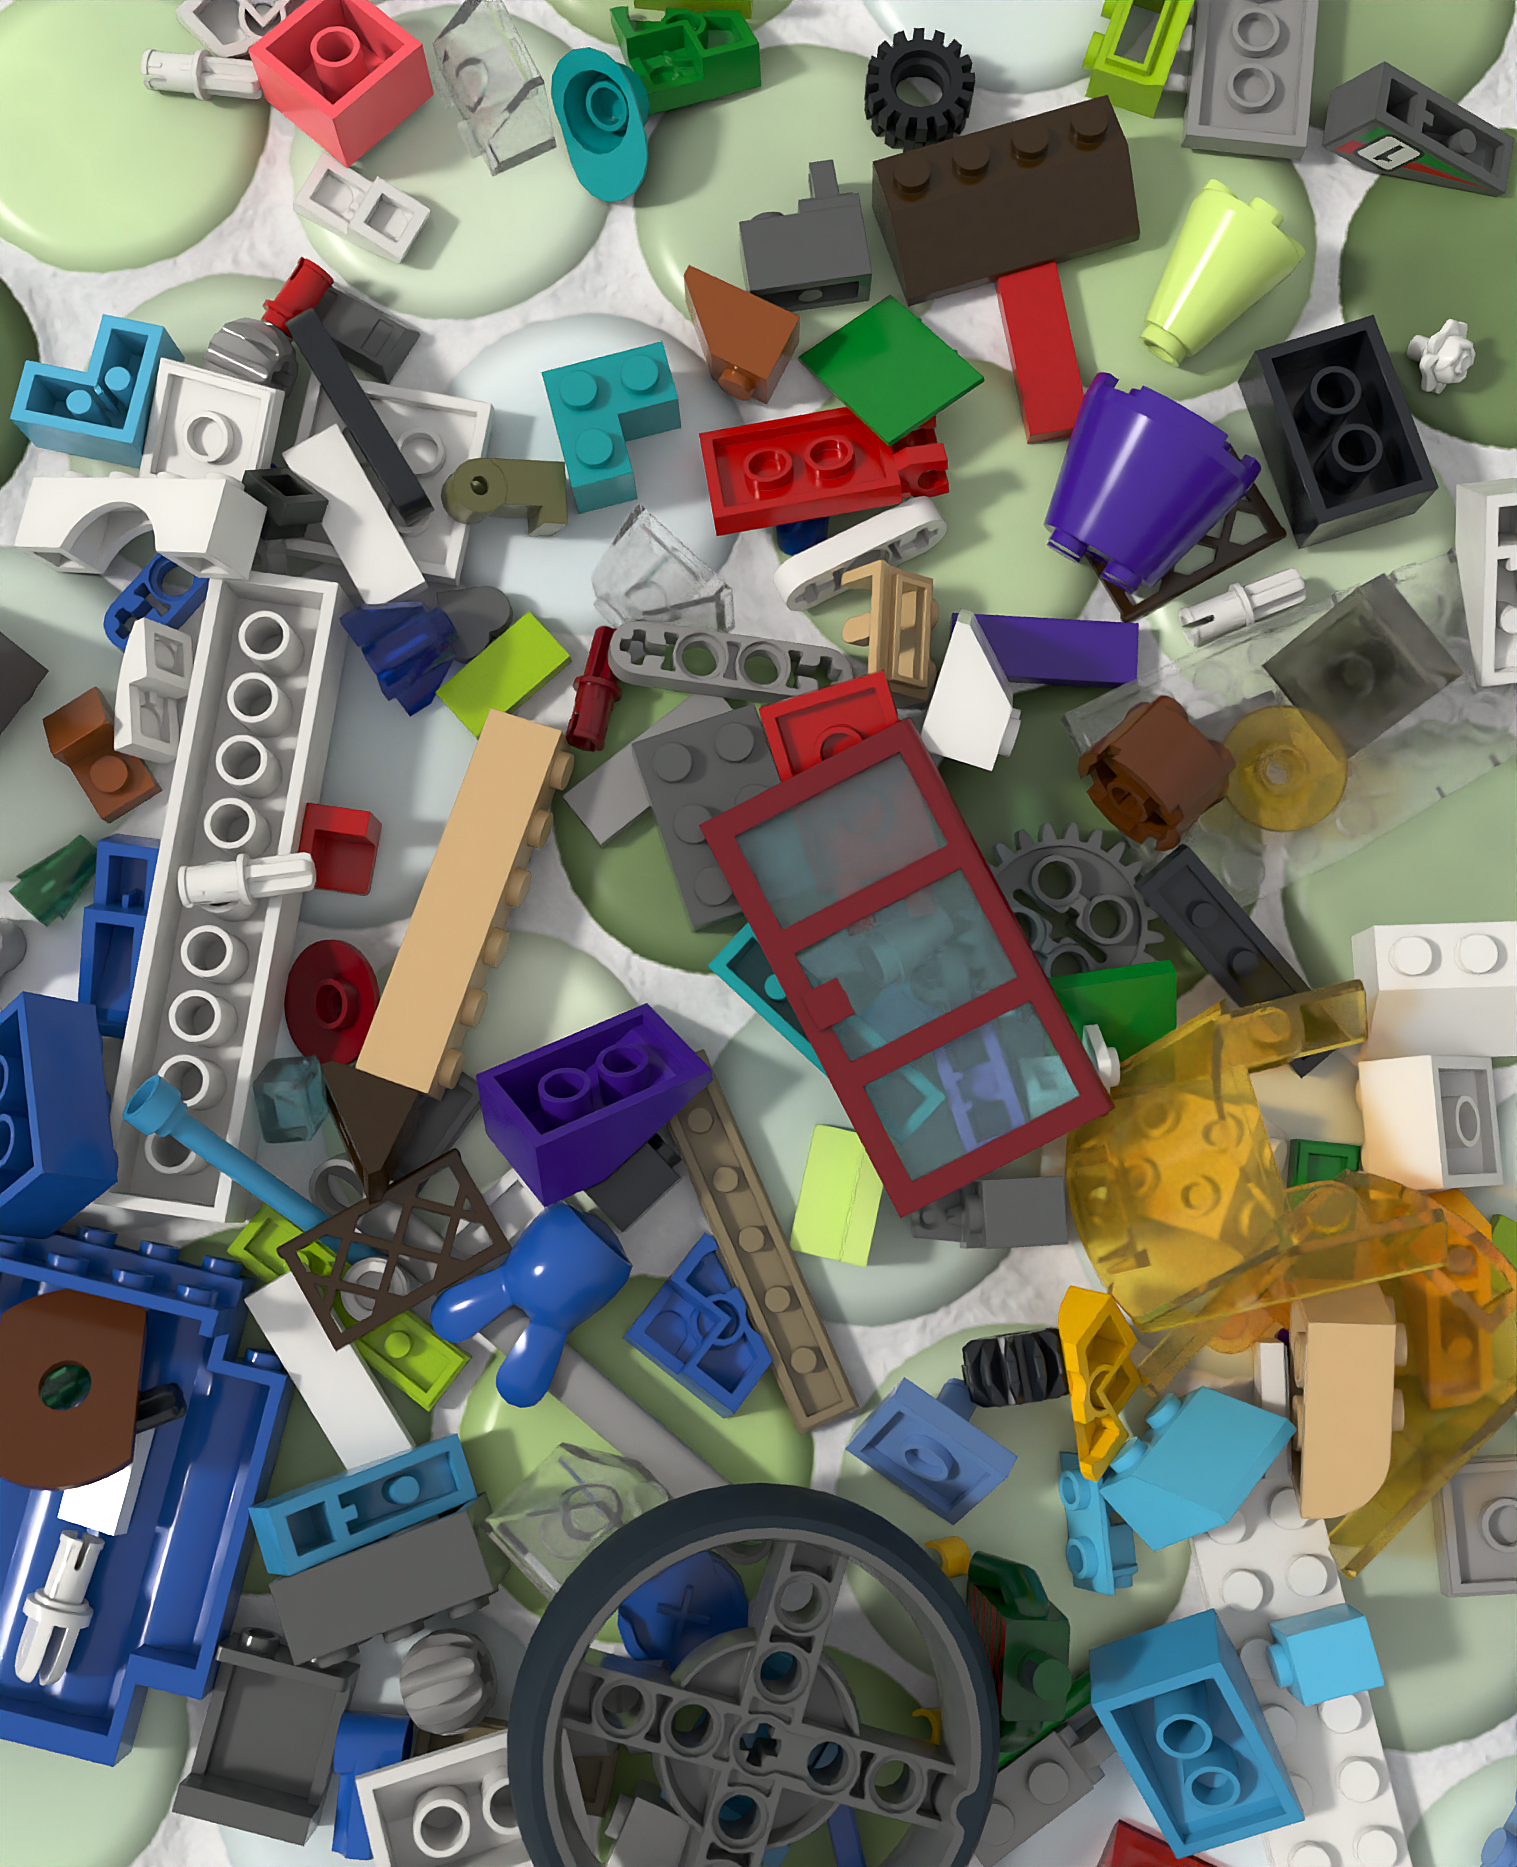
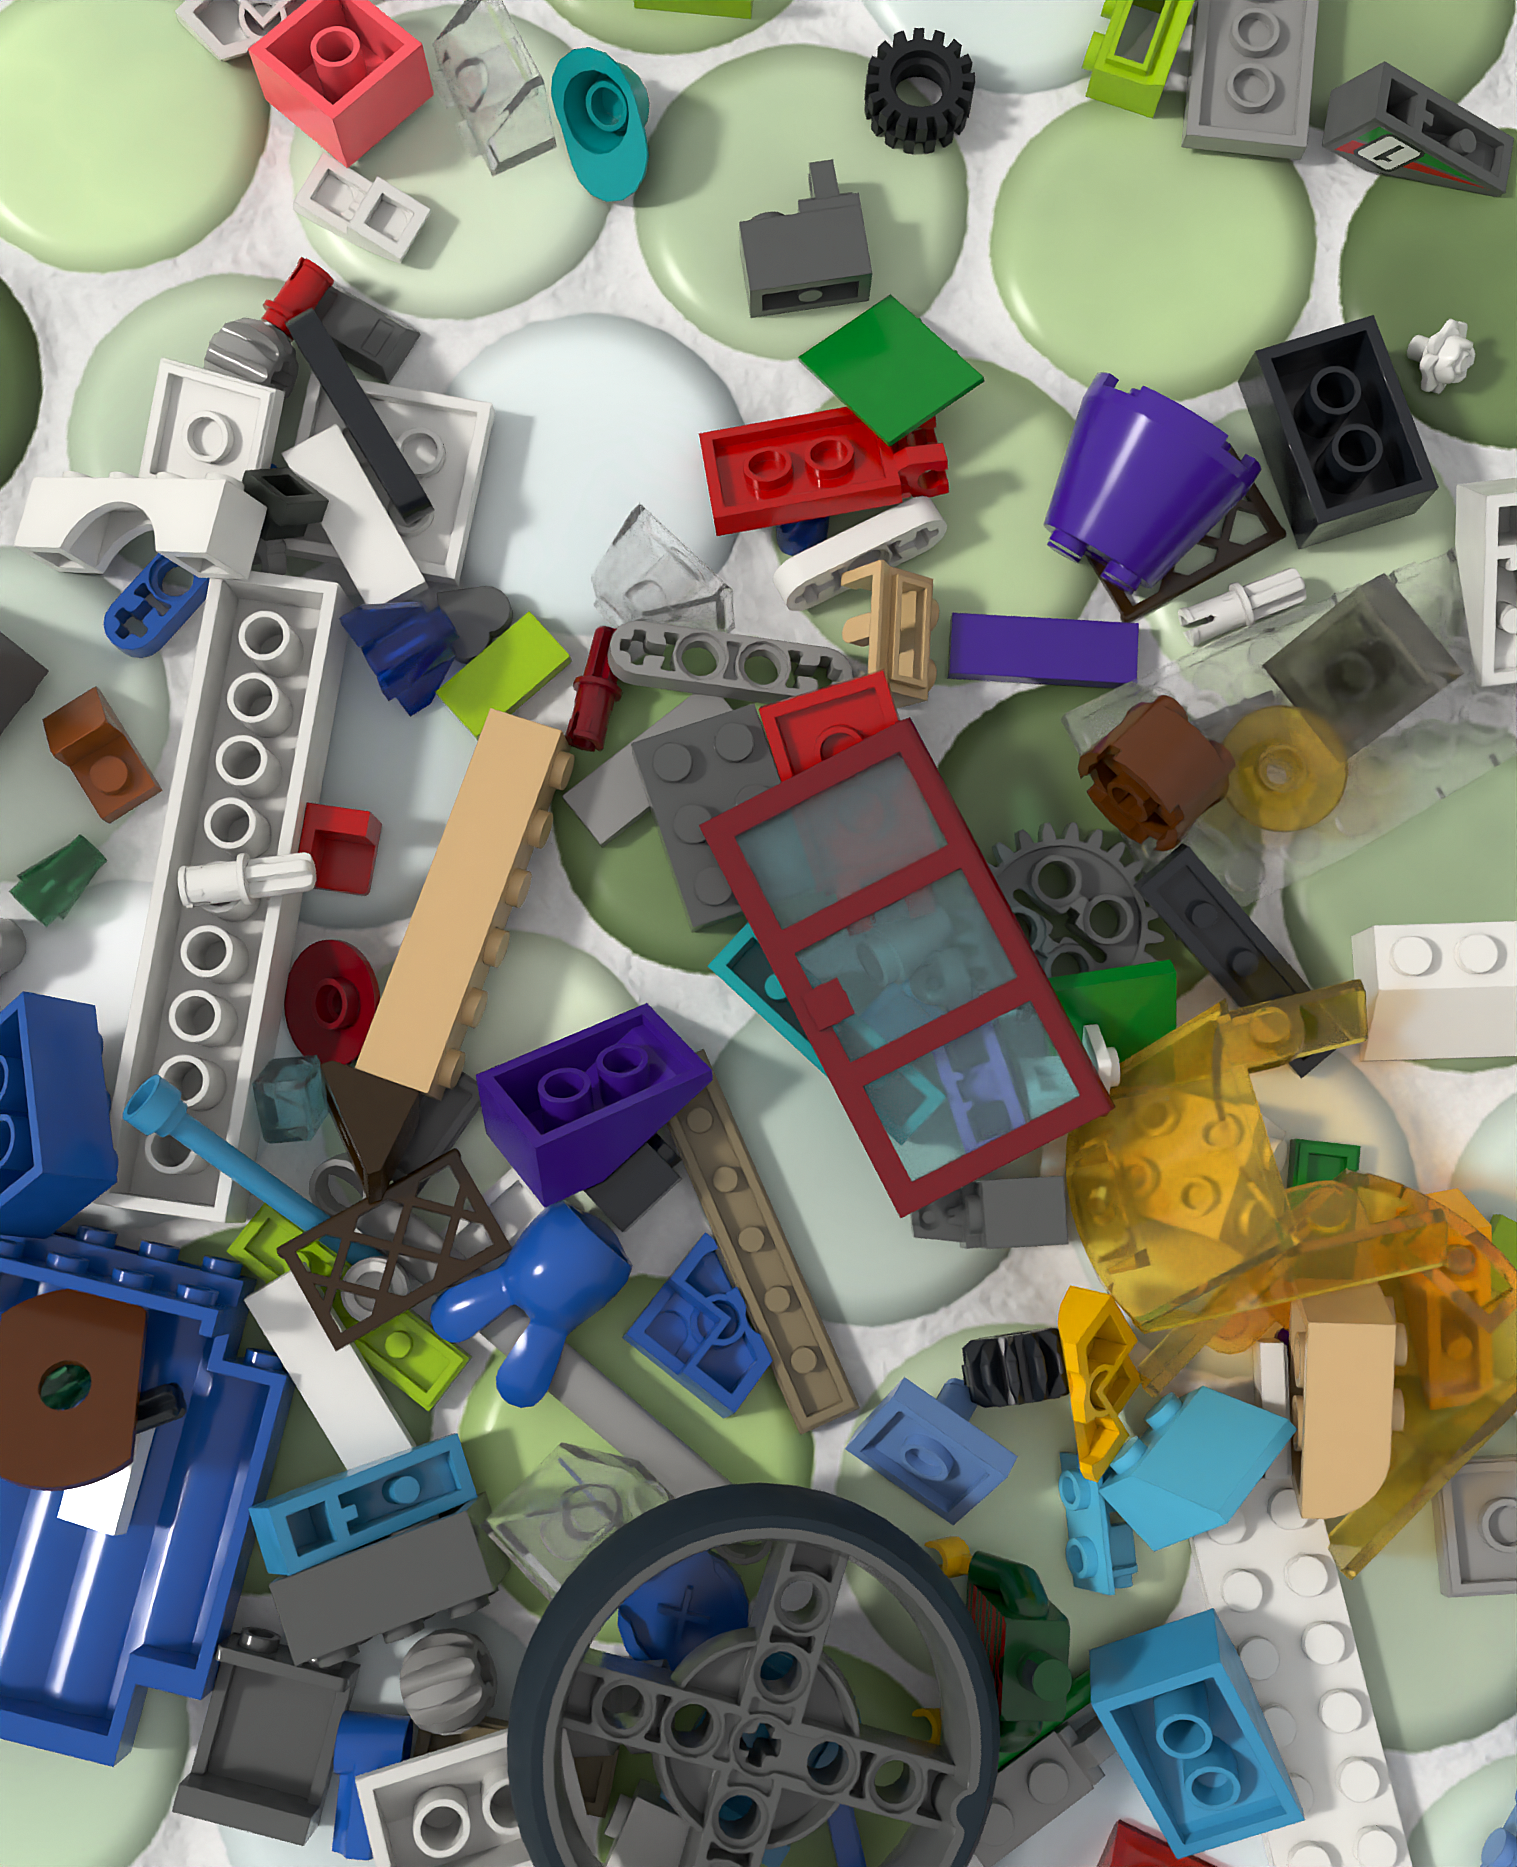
(58, 1610): white arm -> none
(100, 410): medium azure brick -> none
(116, 927): blue slope -> none
(150, 682): white slope -> none
(200, 74): white axle -> none
(508, 490): olive leg -> none
(602, 407): teal brick -> none
(689, 55): green slope -> none
(740, 335): dark orange slope -> none
(837, 1198): yellowish green panel -> none
(972, 701): white slope -> none
(1006, 199): dark brown slope -> none
(1040, 351): red tile -> none
(1217, 271): yellowish green cone -> none
(1324, 1654): medium azure brick -> none
(1430, 1121): slope -> none

